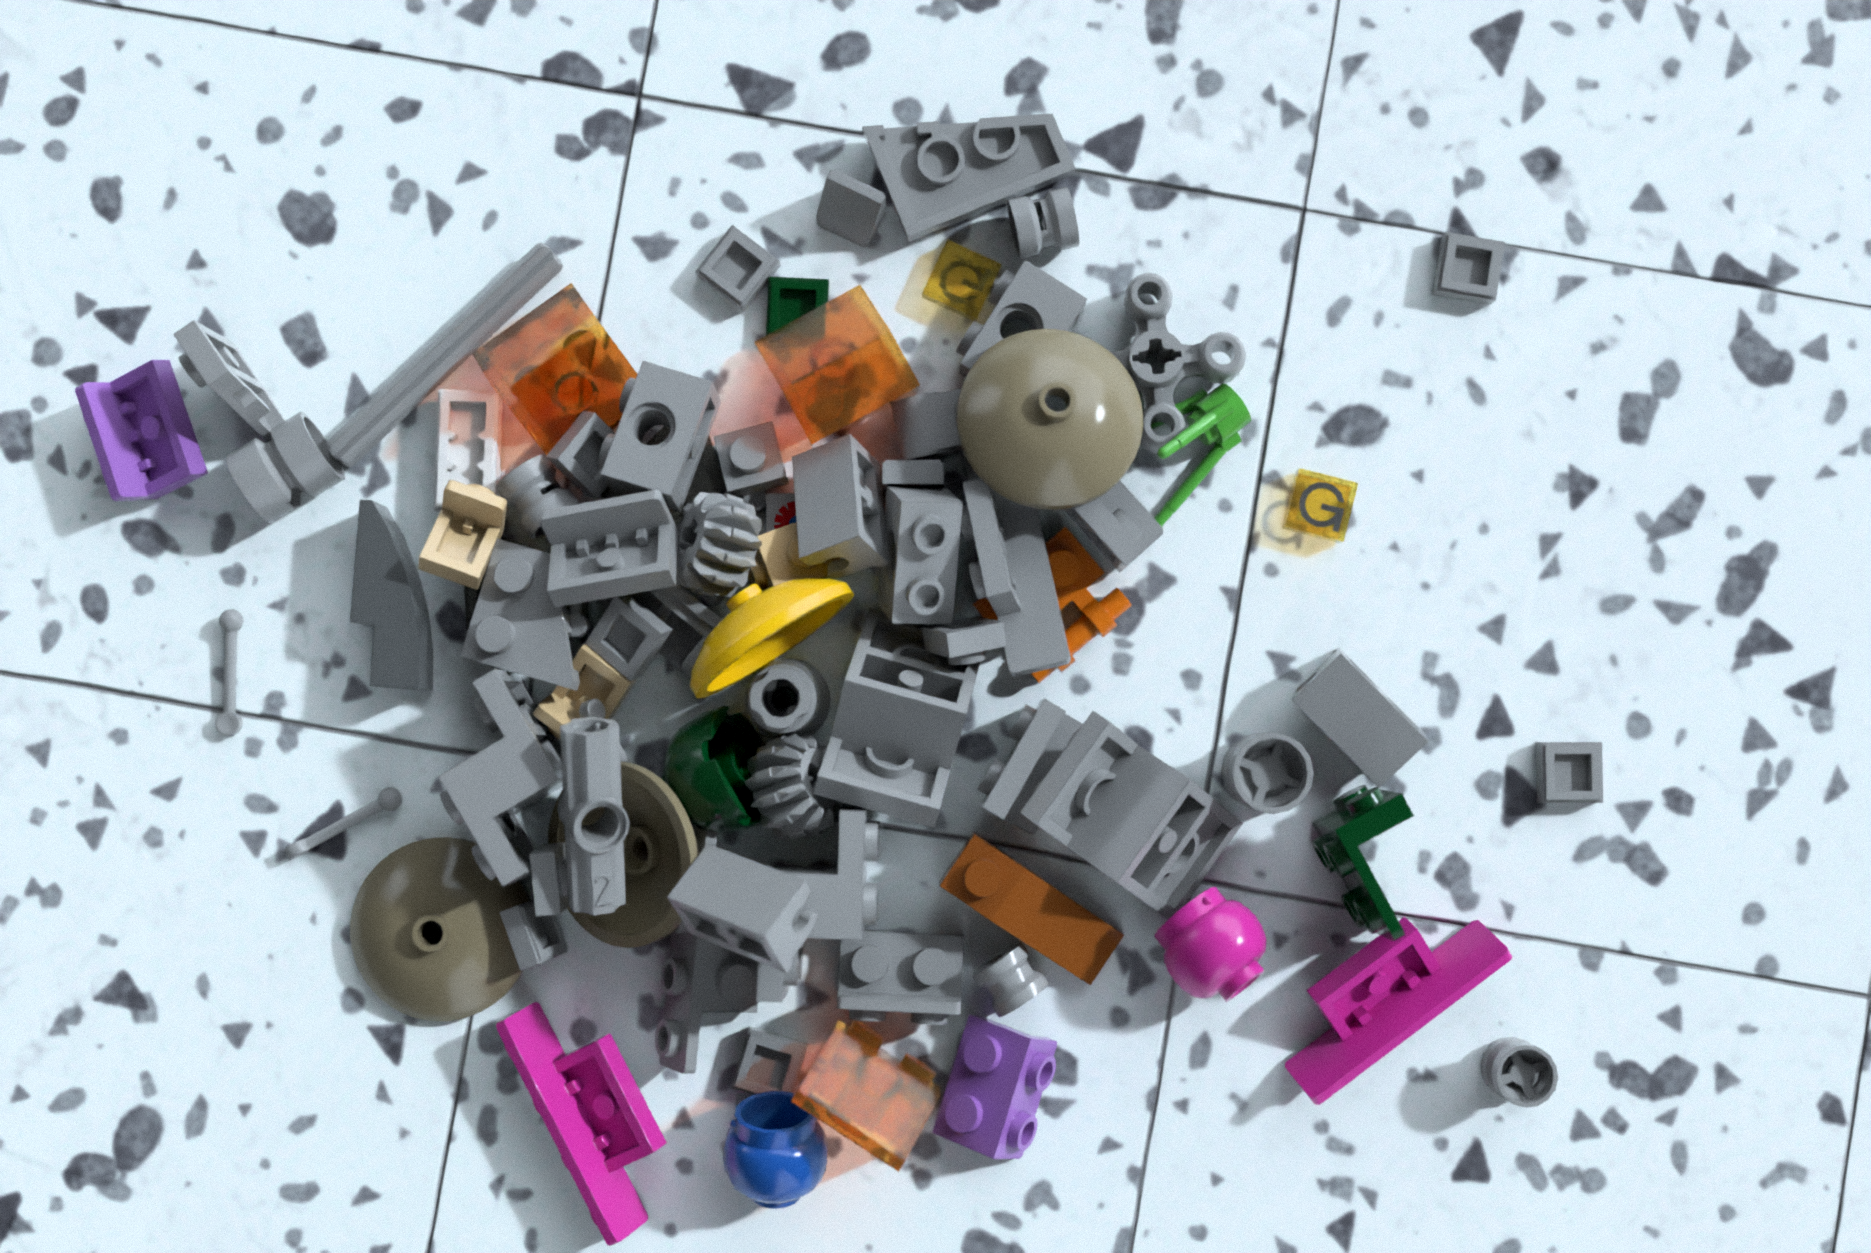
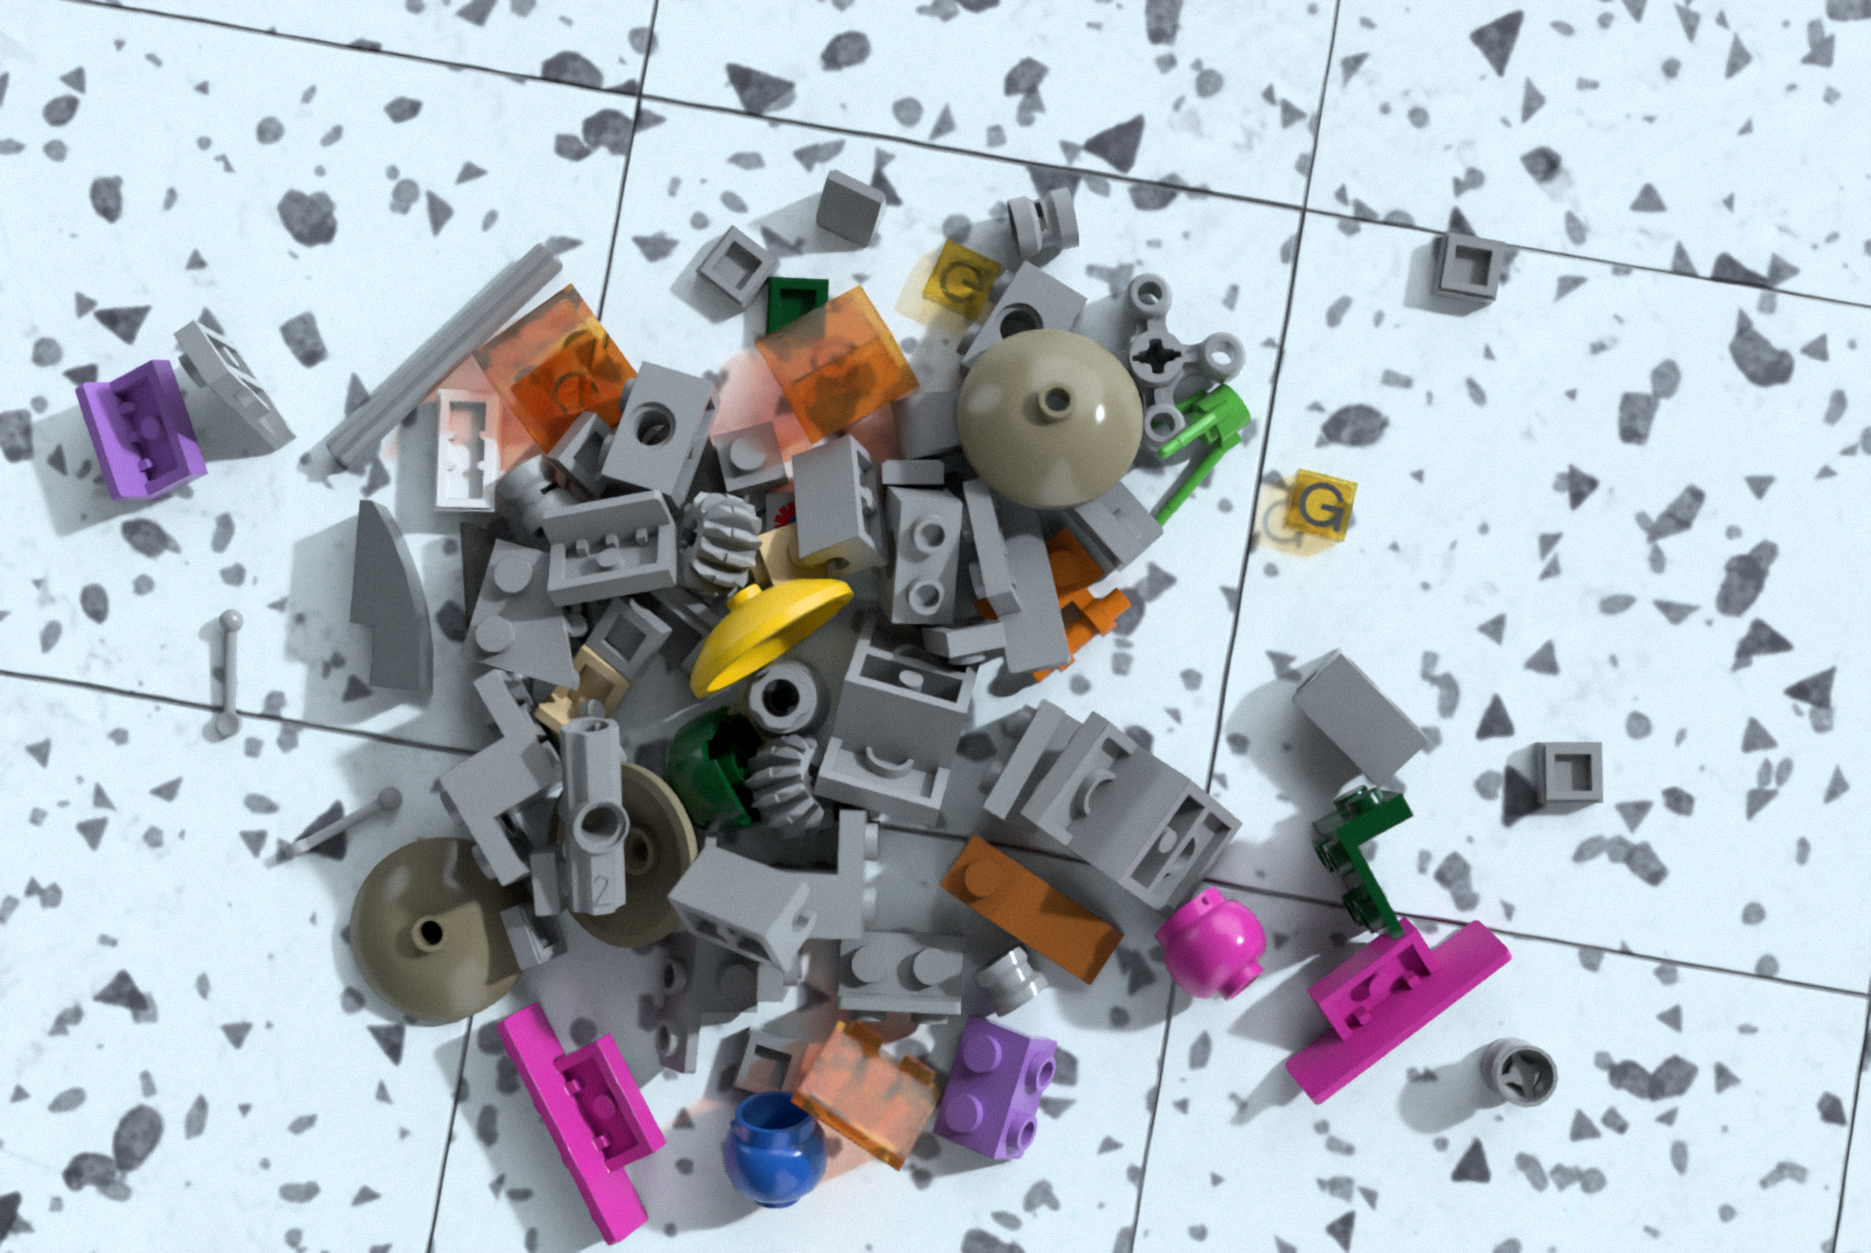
(281, 470): light grey wheel -> none
(464, 534): tan bracket -> none
(962, 169): light grey wing -> none
(1267, 772): light grey wheel -> none

